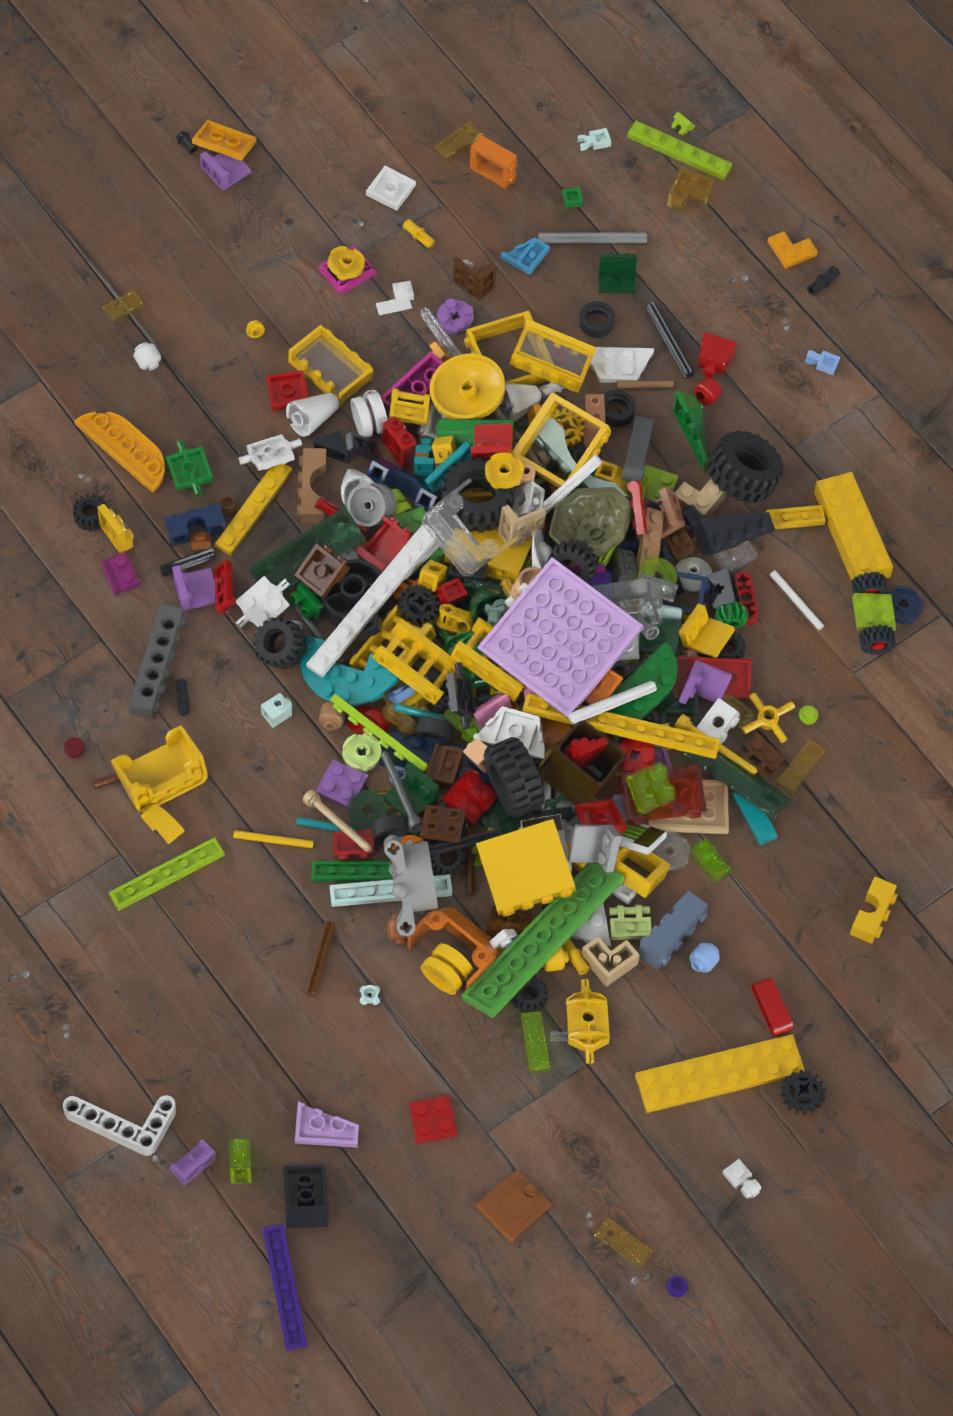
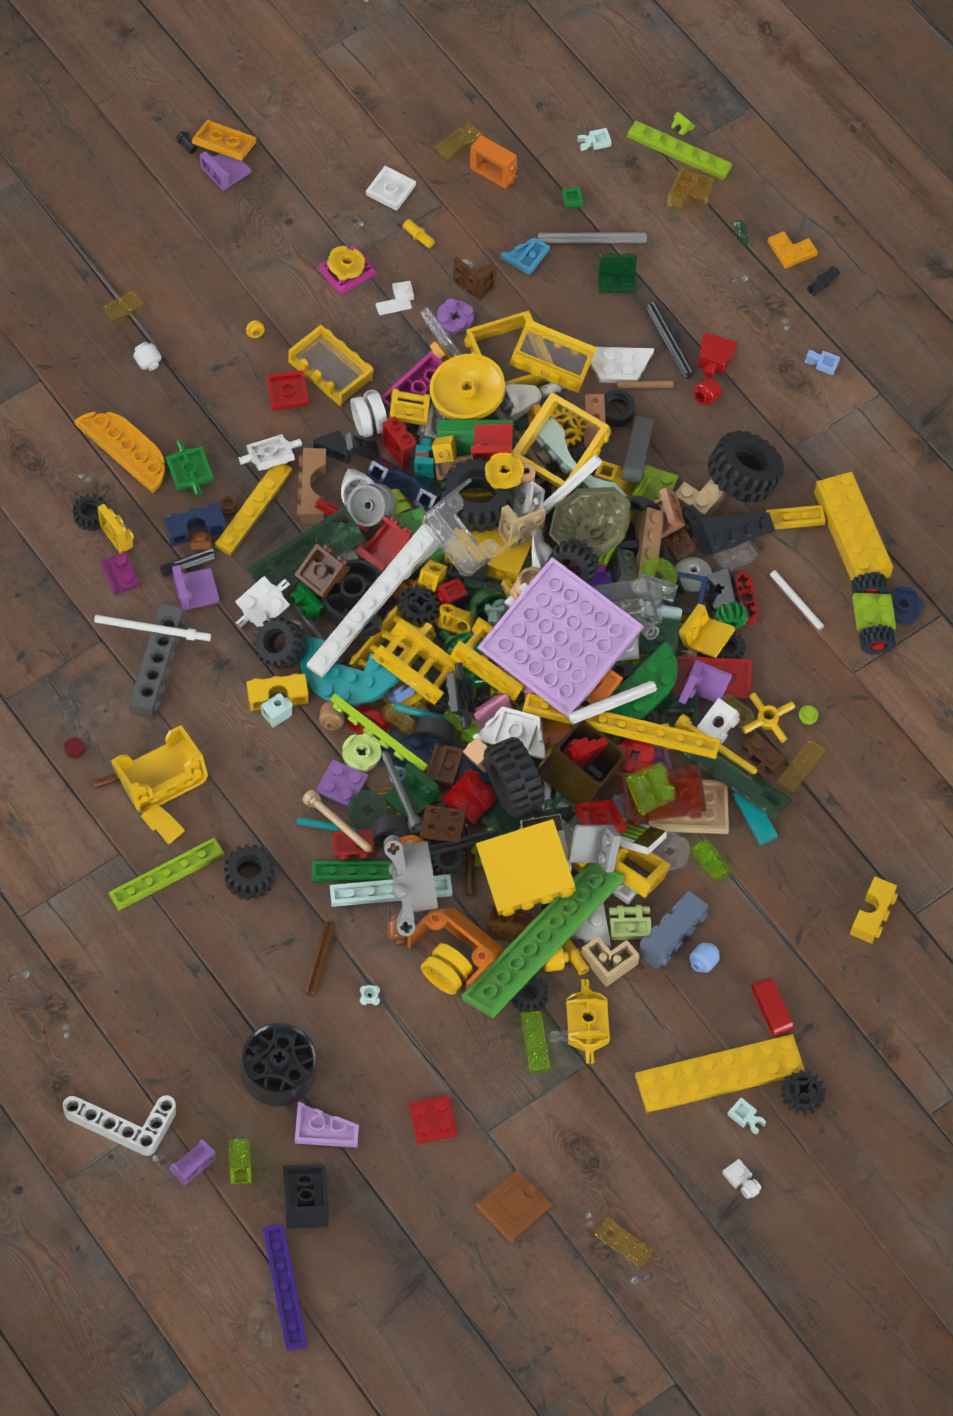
(182, 697): black axle -> none
(190, 634): none -> white bar
(224, 587): red plate -> none
(249, 886): none -> black tyre
(273, 839): yellow bar -> none
(278, 1064): none -> black wheel
(292, 686): none -> yellow arch
(311, 412): white cone -> none
(435, 479): teal tile -> none
(503, 939): white plate -> none
(597, 307): black tyre -> none
(638, 507): plate -> none
(677, 1286): dark purple plate -> none
(690, 419): green wedge -> none
(741, 227): none -> clear green piece
(744, 1114): none -> light aqua plate

